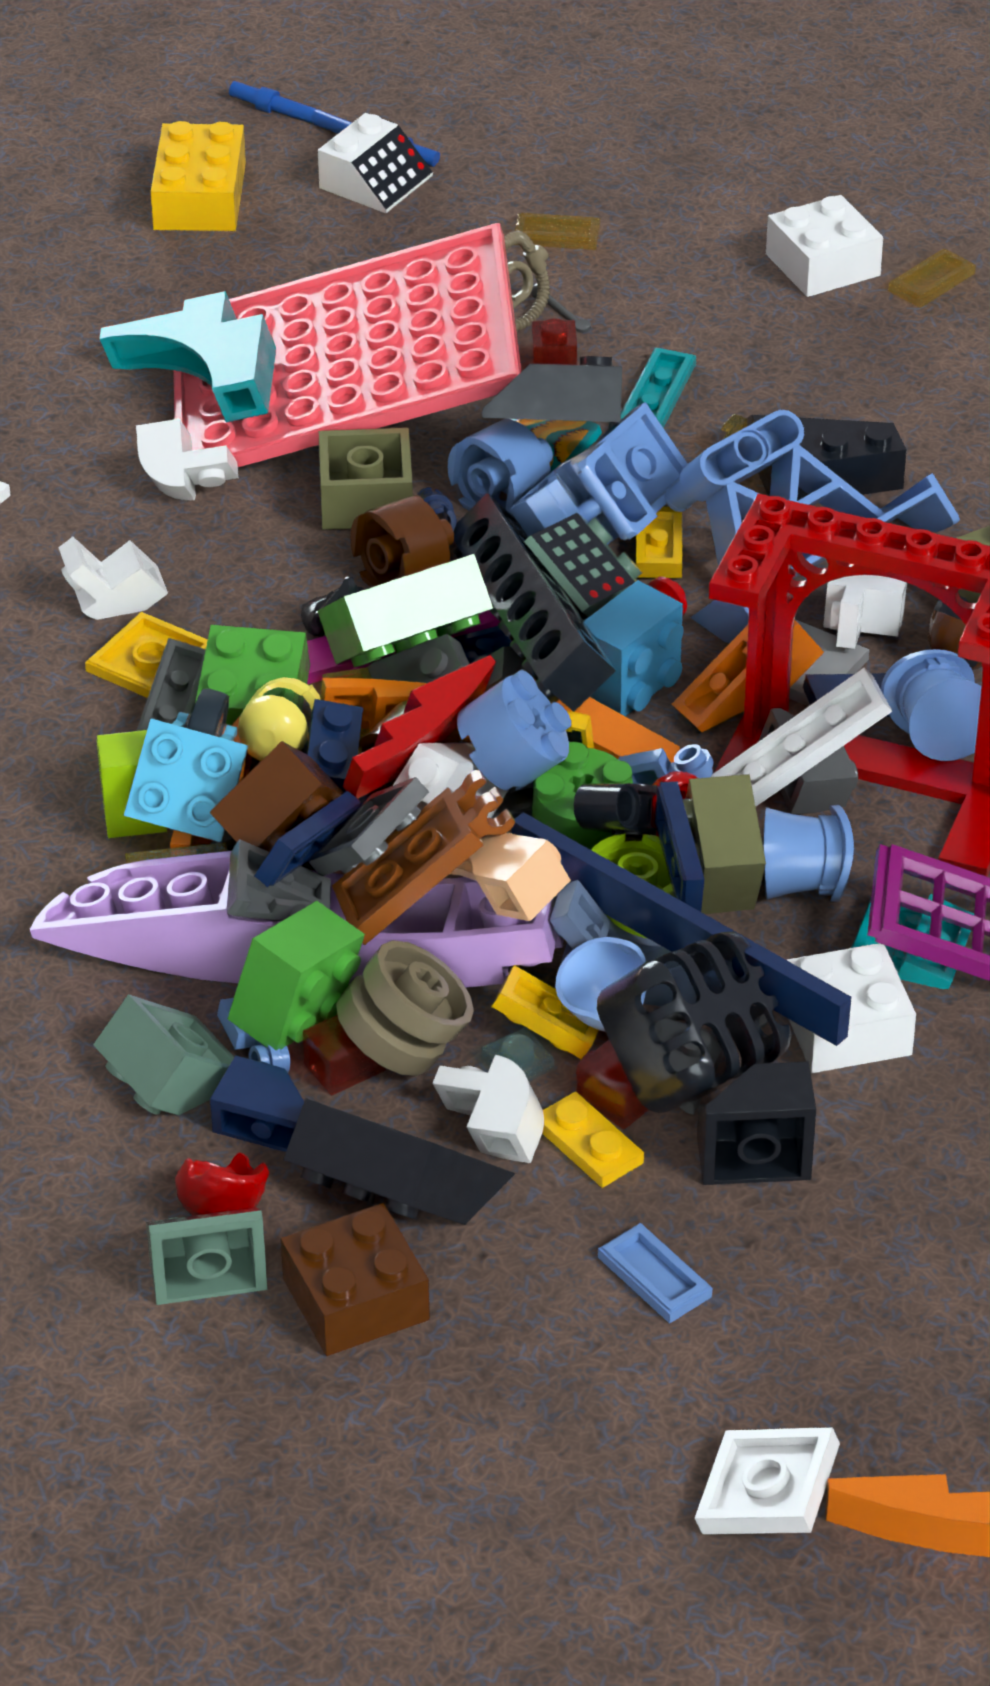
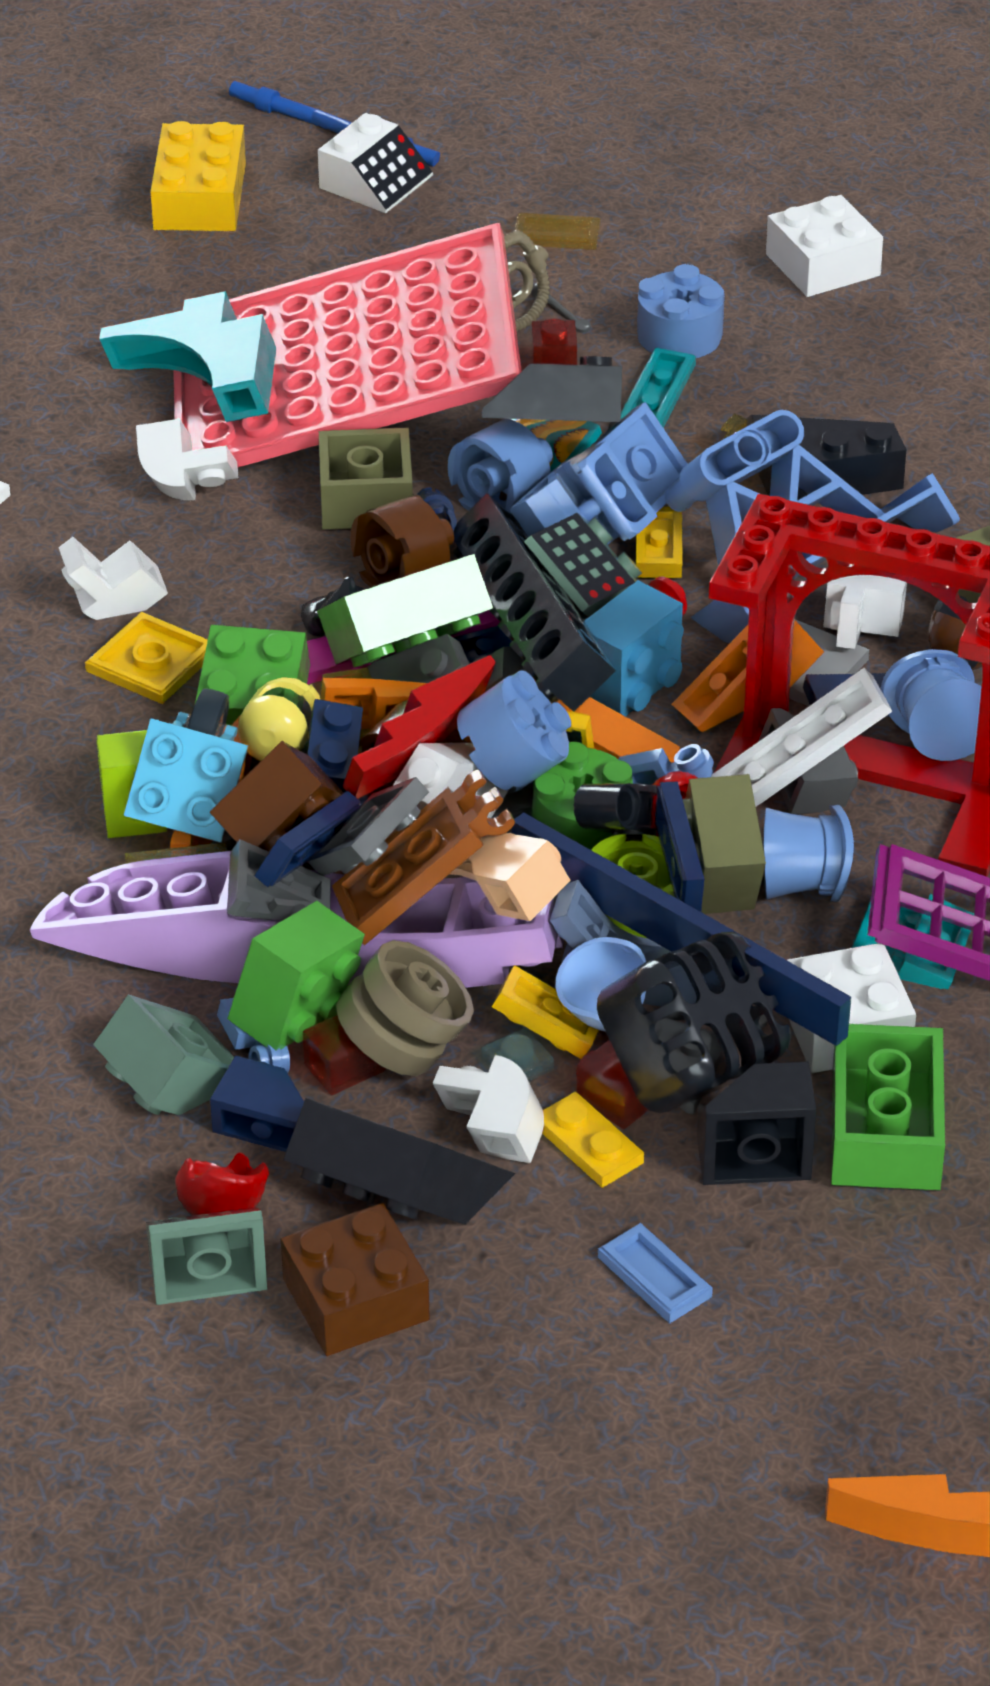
(174, 683): dark grey tile -> none
(680, 312): none -> medium blue brick
(767, 1481): white plate -> none
(888, 1108): none -> bright green brick
(932, 278): clear yellow tile -> none

